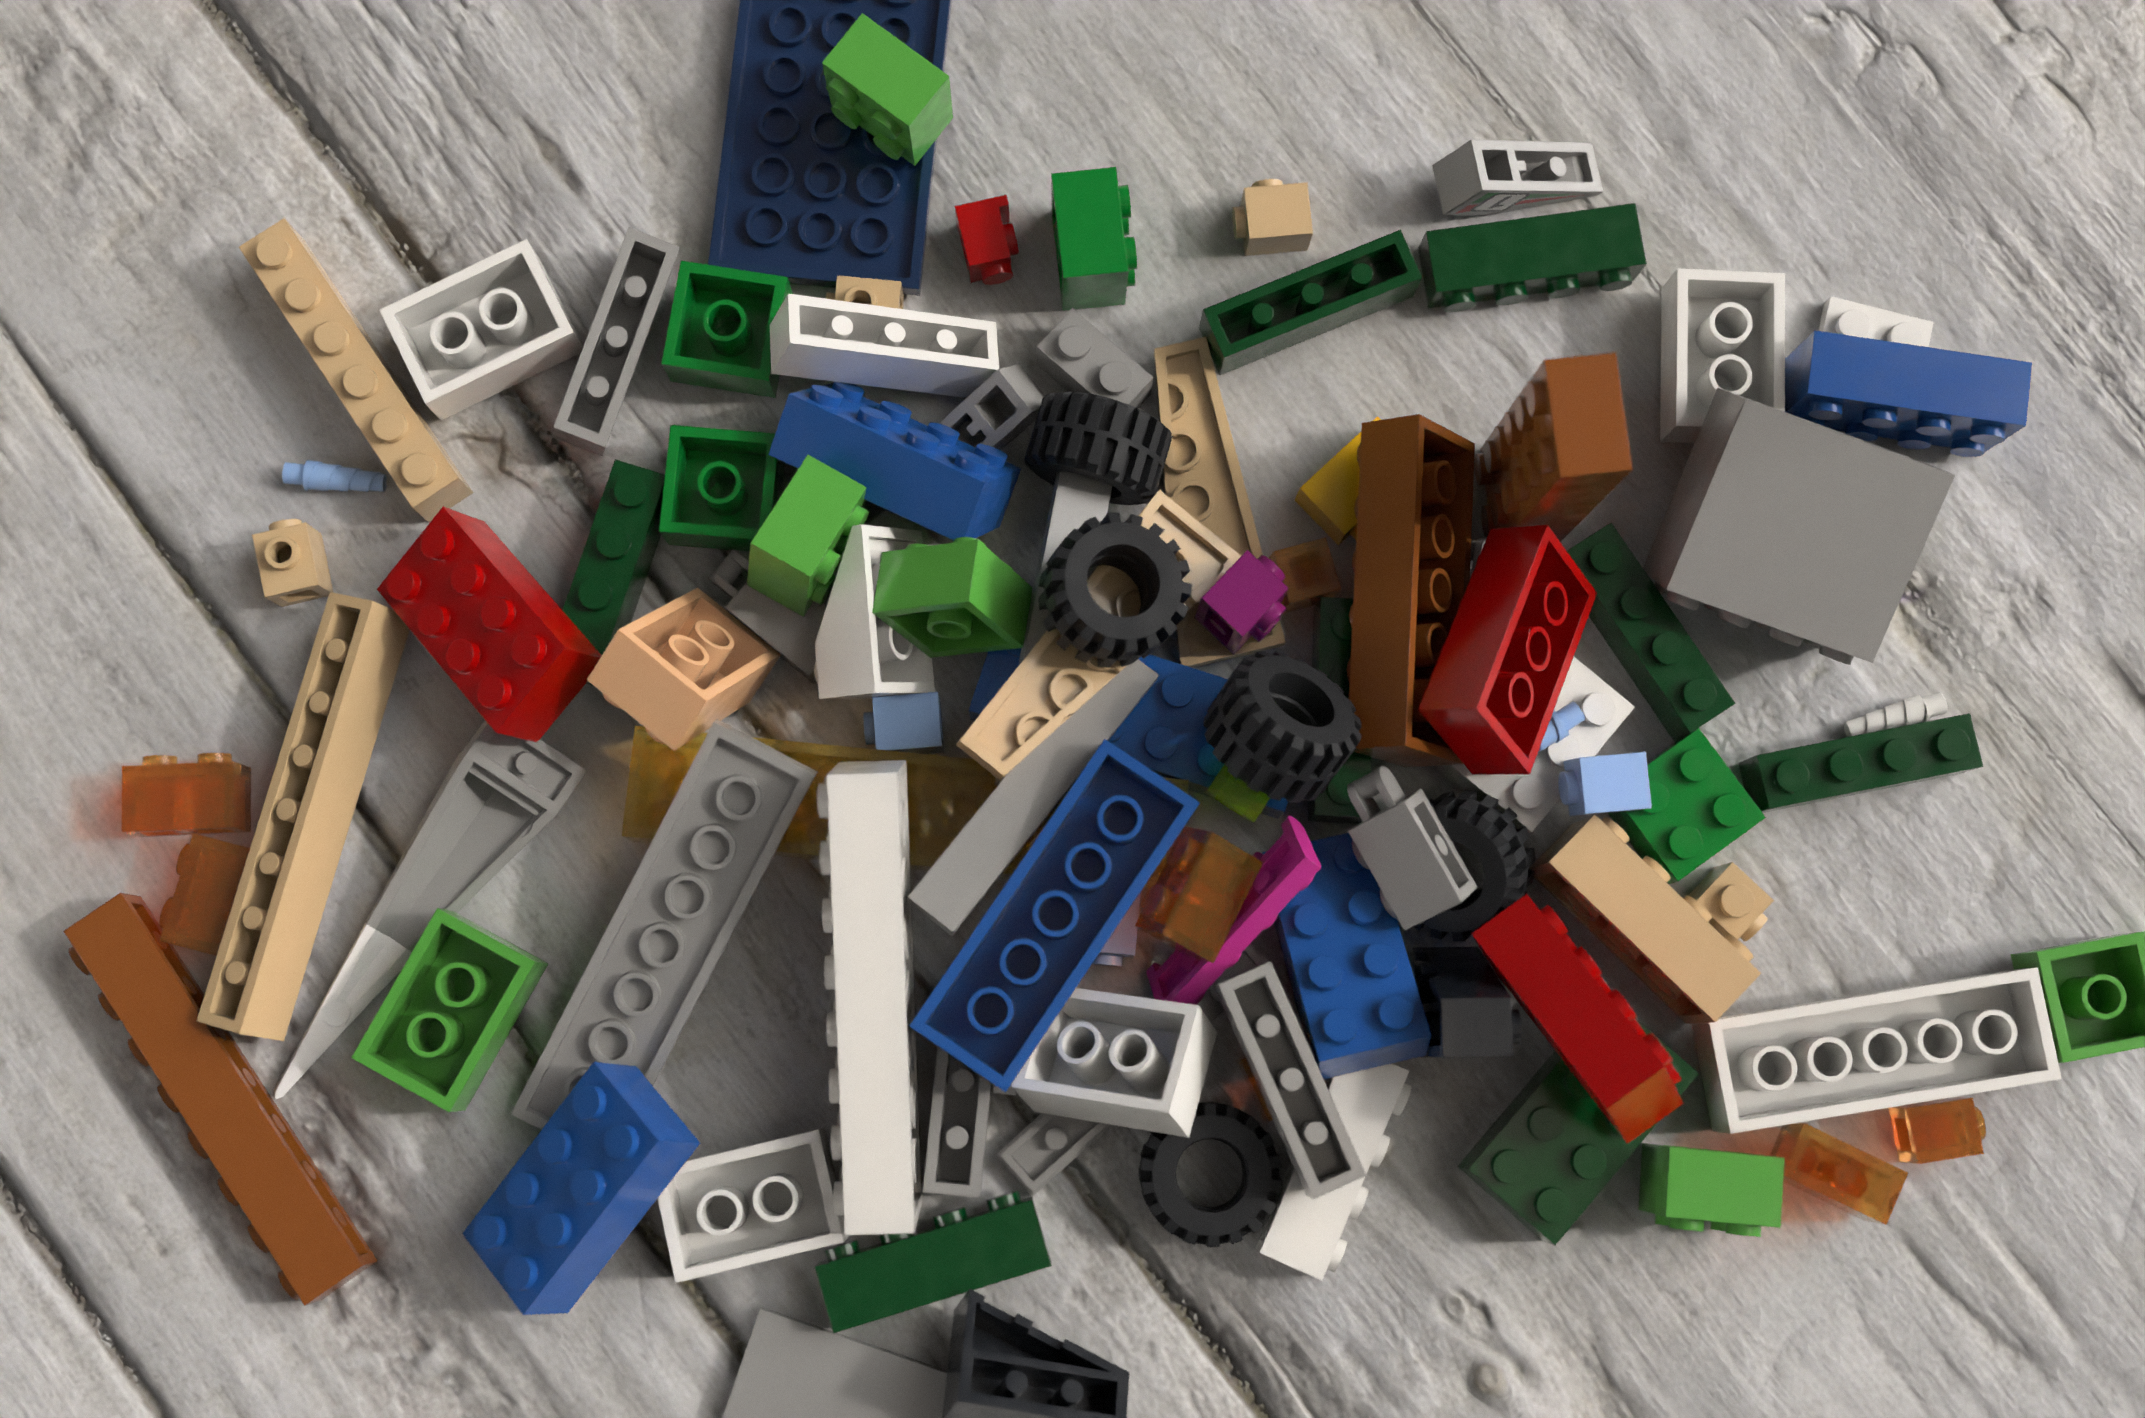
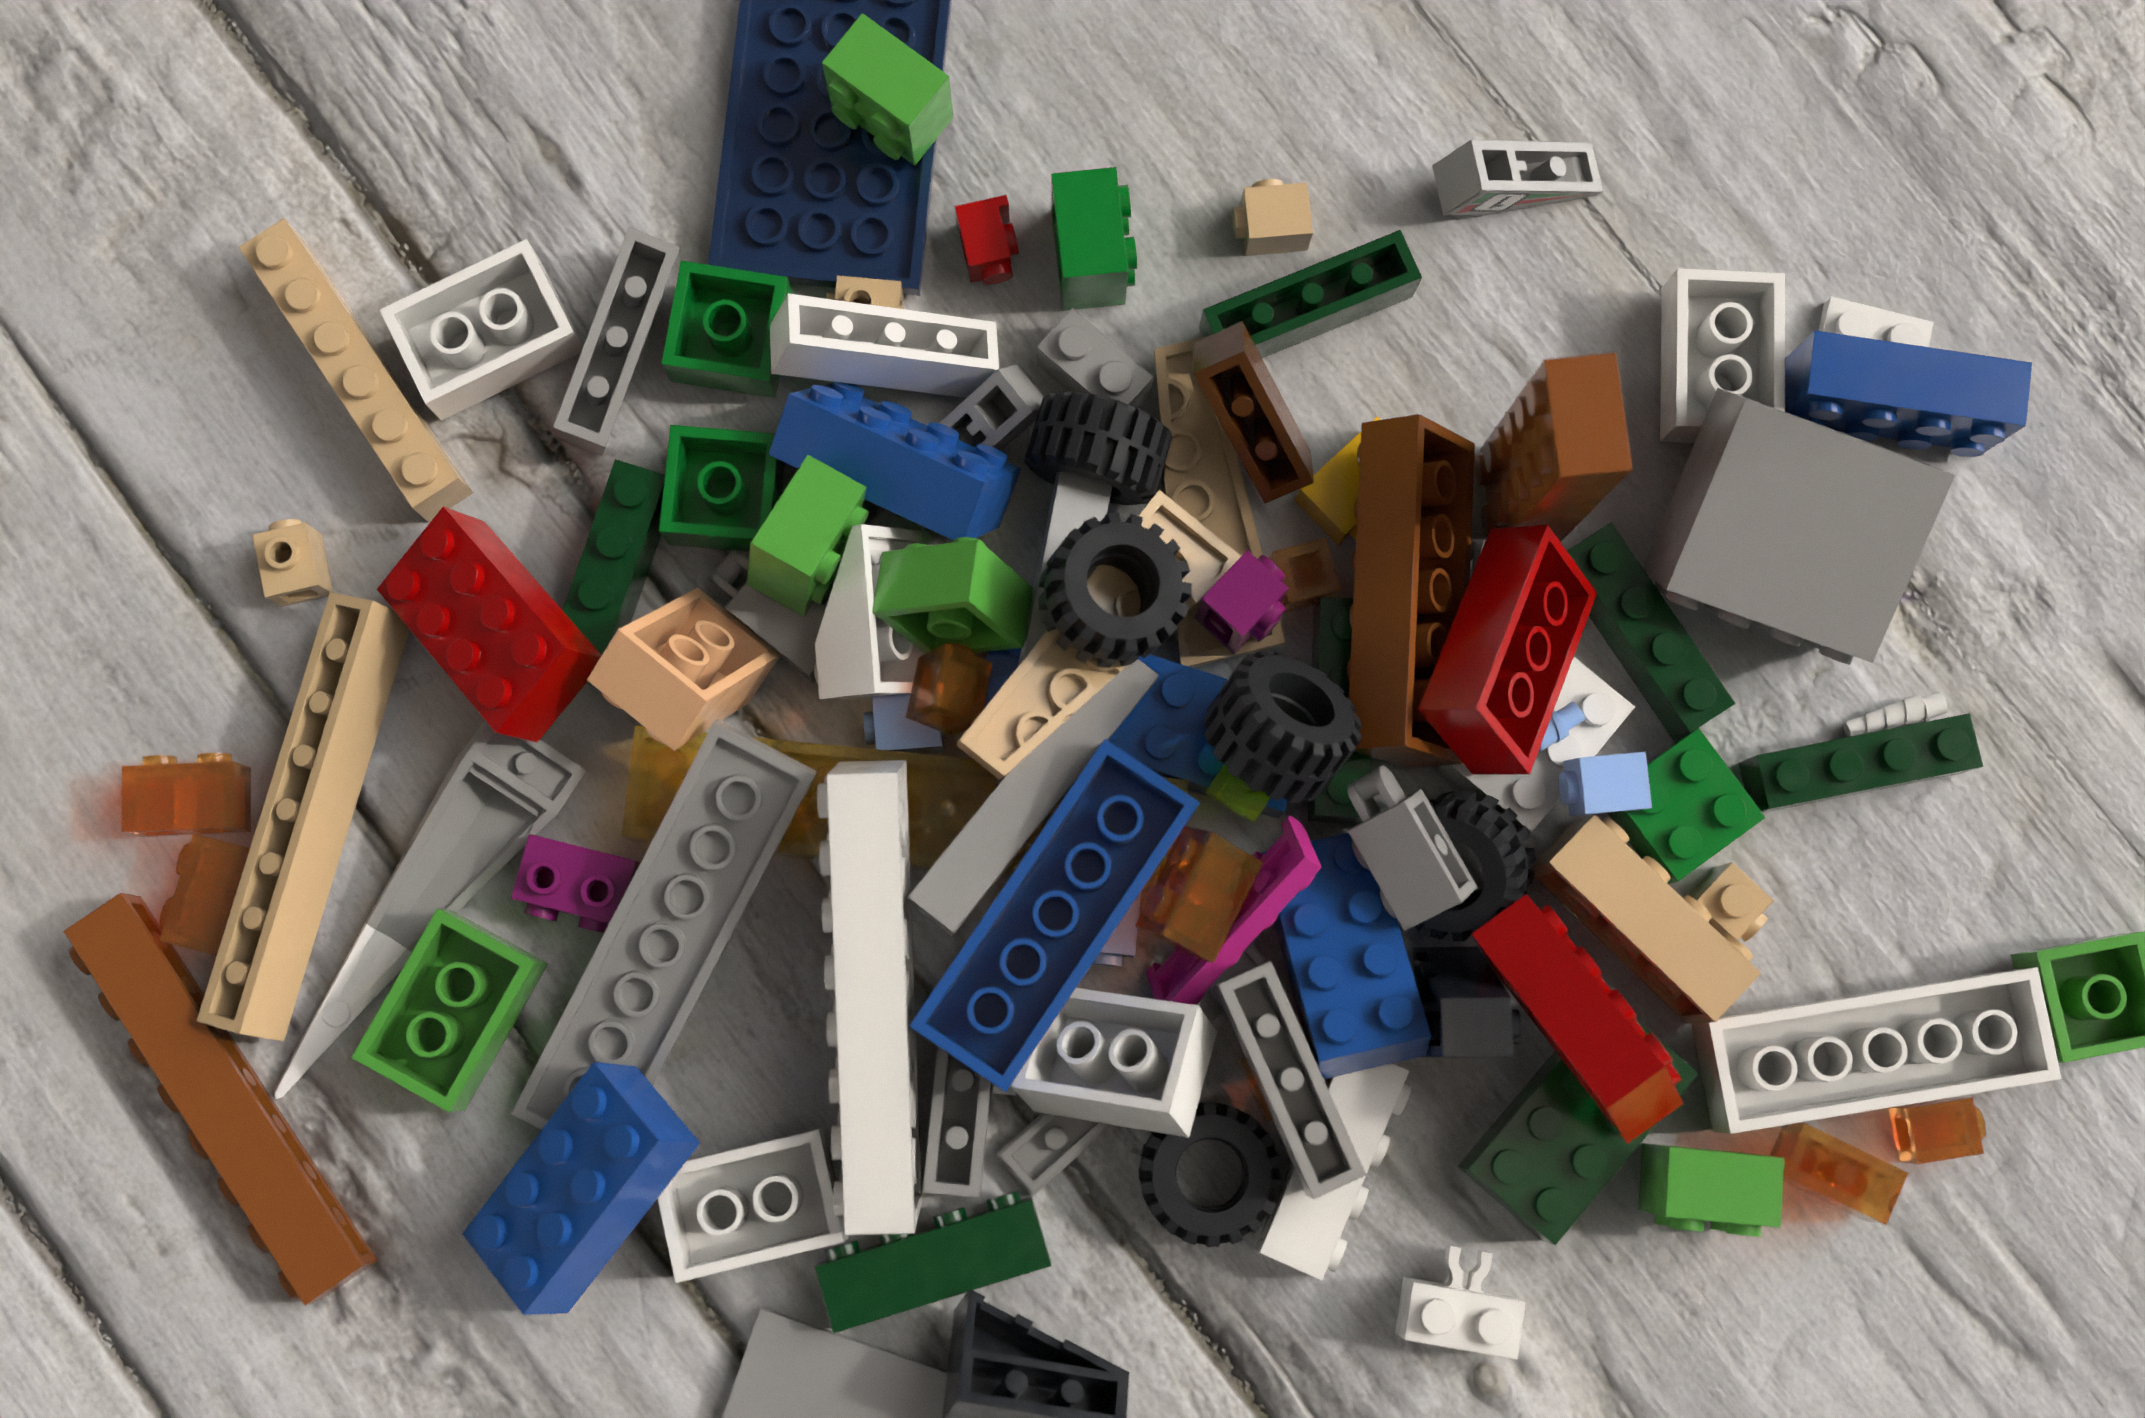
(325, 477): light blue animal -> none
(572, 881): none -> magenta brick
(949, 688): none -> clear orange brick
(1252, 412): none -> reddish brown brick
(1461, 1315): none -> white brick
(1532, 257): dark green brick -> none

